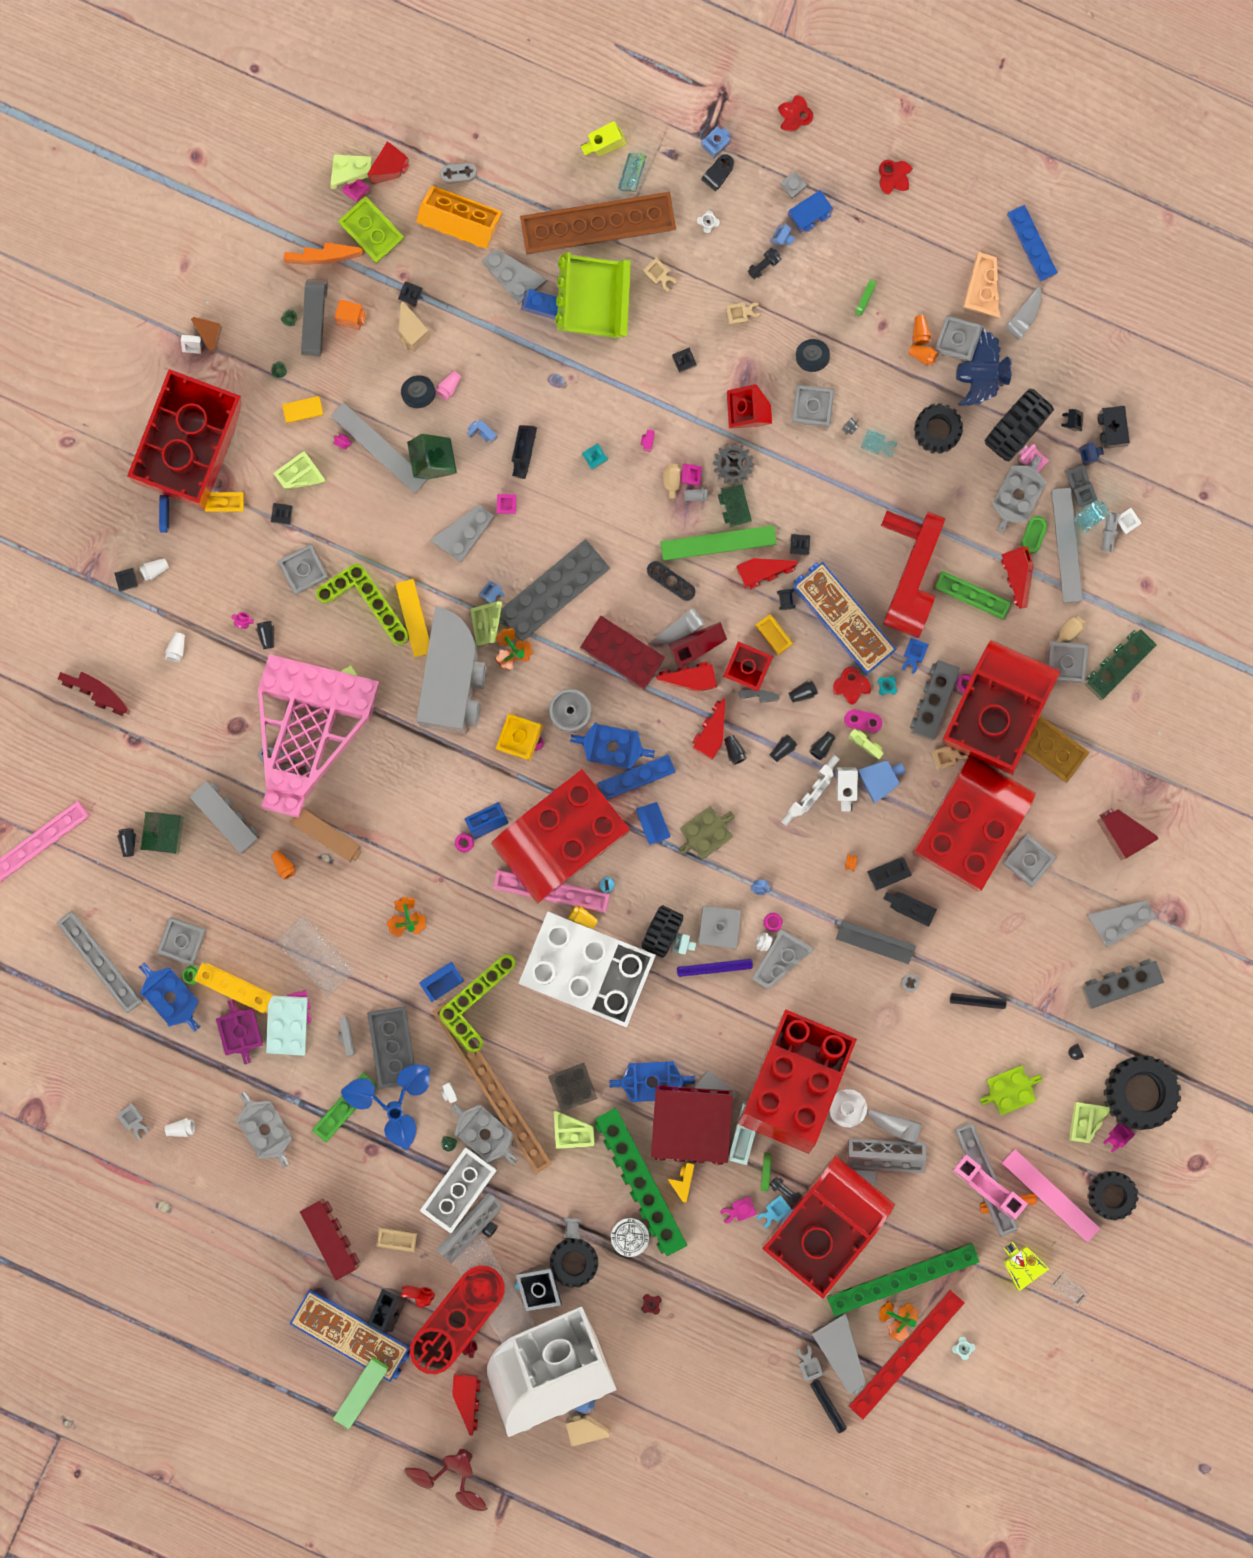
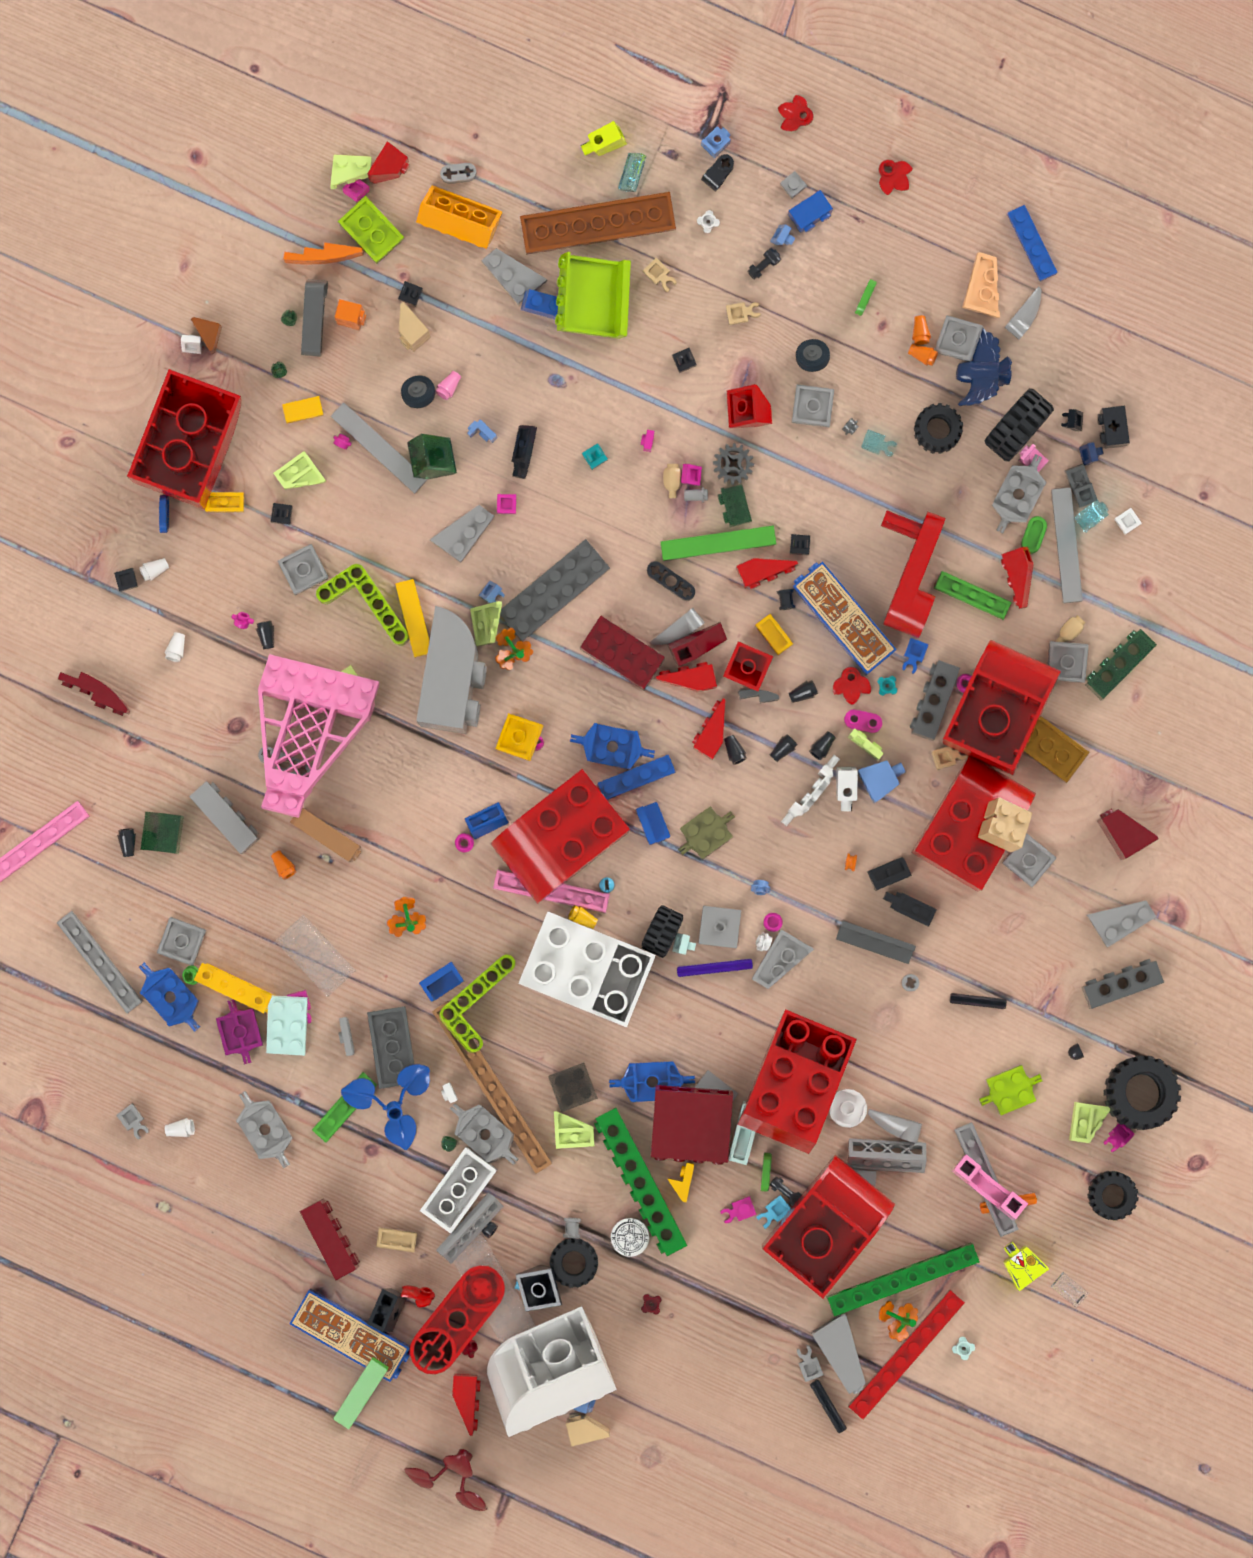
(565, 700): light grey wheel -> none
(1008, 827): none -> tan piece
(1050, 1195): bright pink tile -> none
(1110, 532): light grey pin -> none

